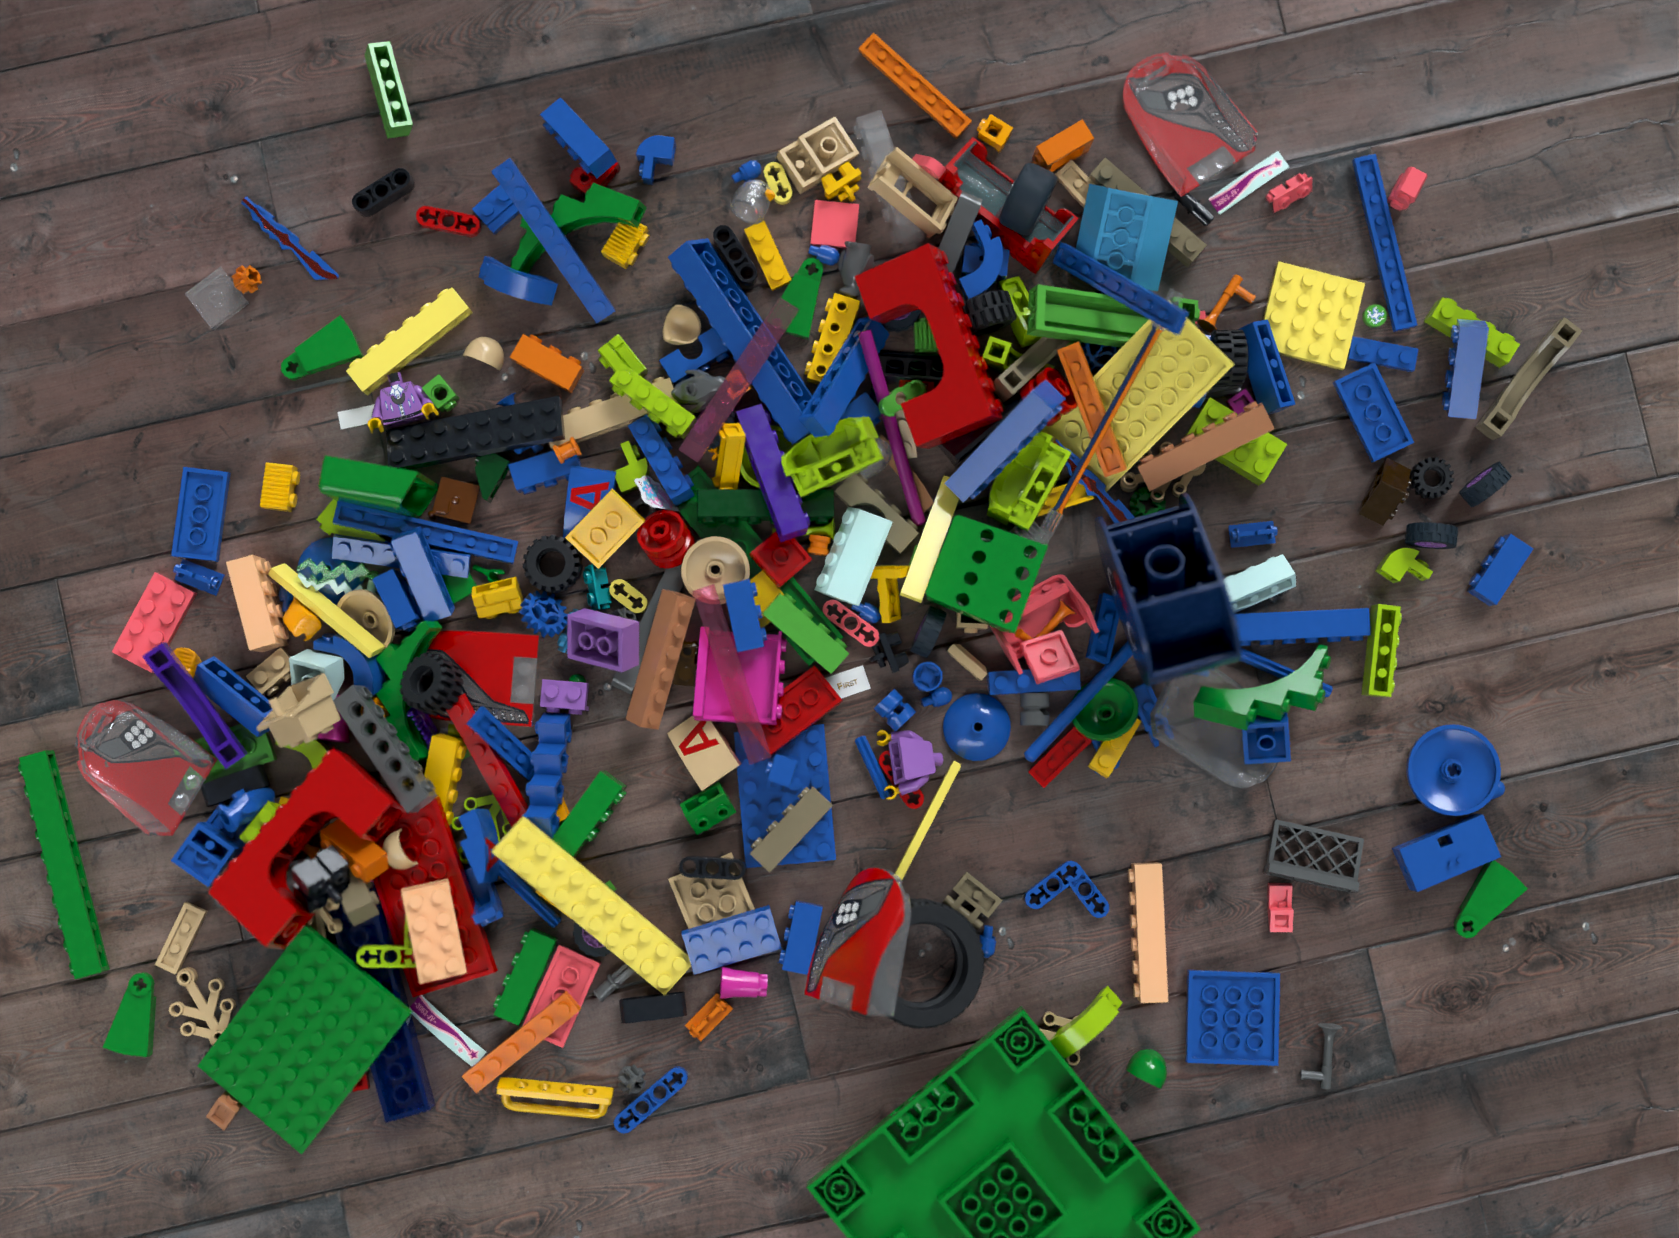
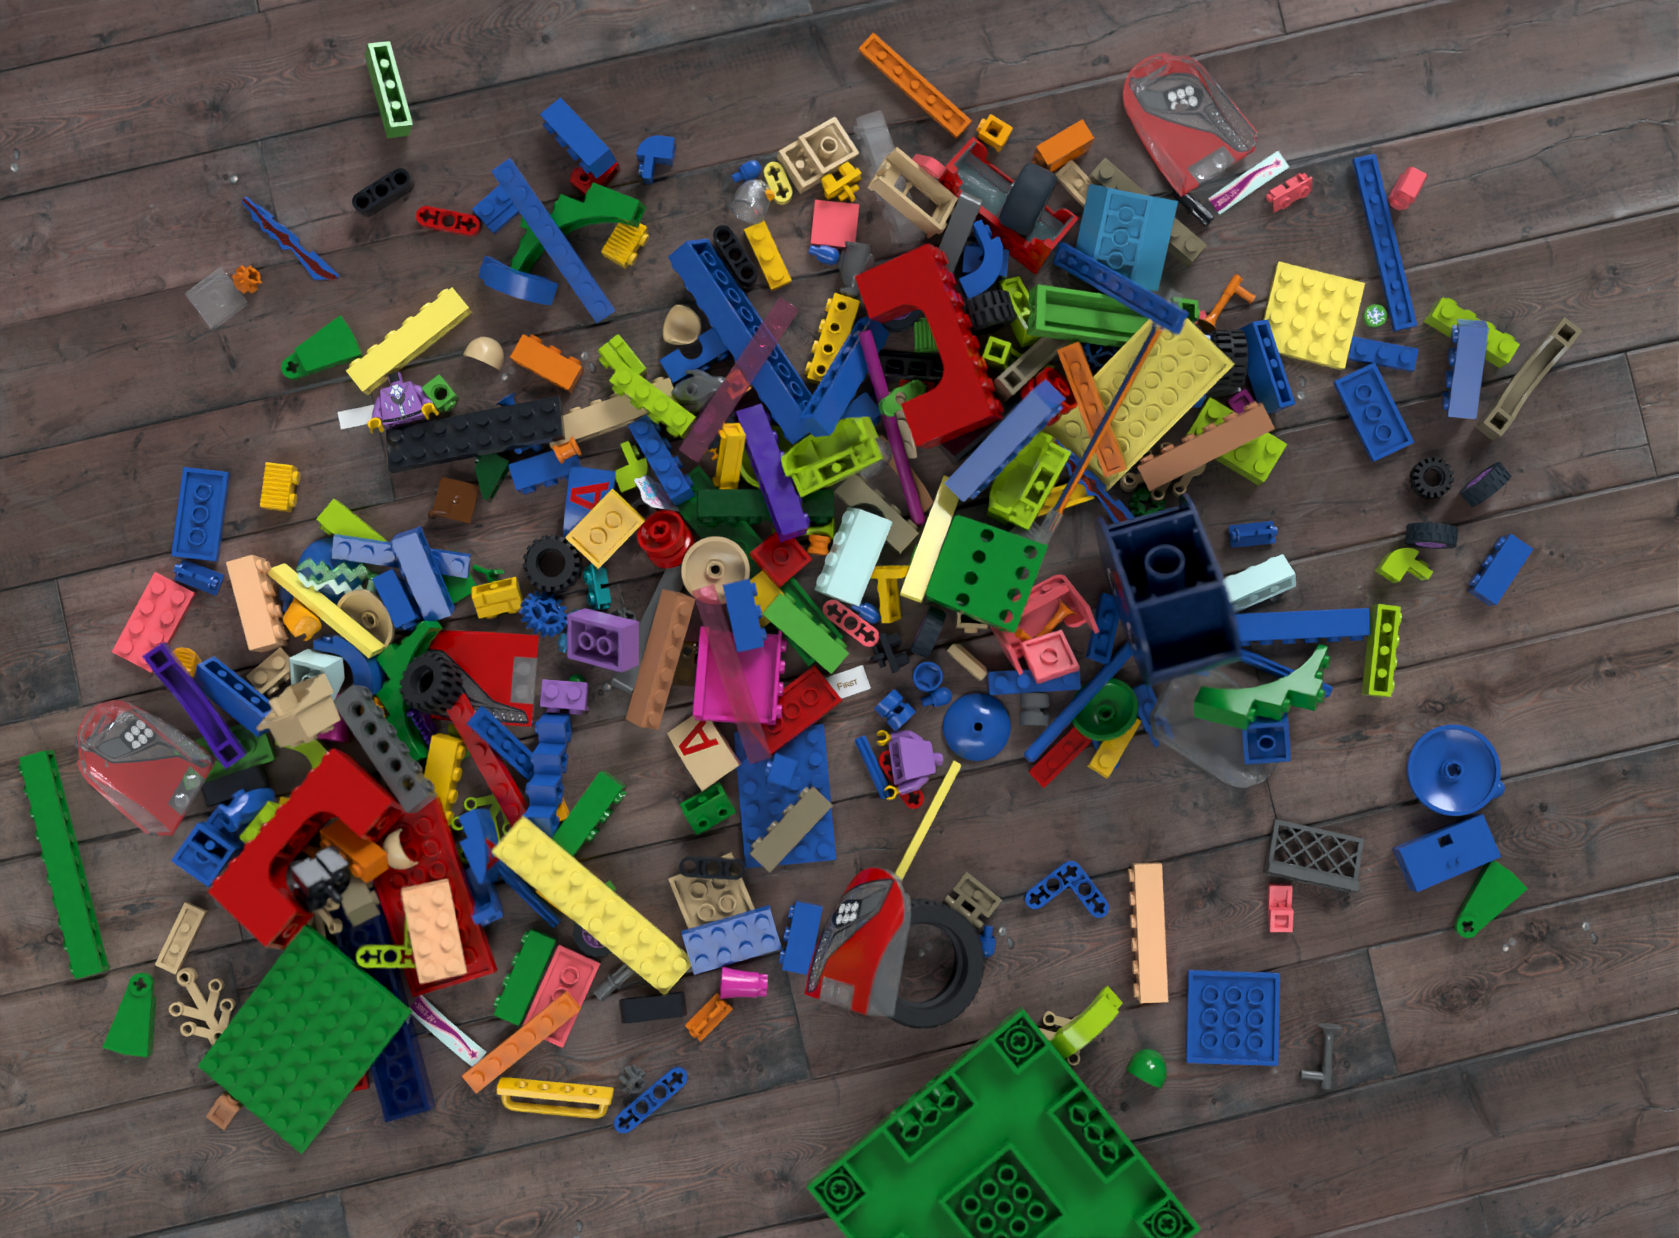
(376, 486): green piece -> none
(436, 534): blue plate -> none
(625, 600): light yellow beam -> none
(803, 294): green piece -> none
(1387, 492): dark brown brick -> none

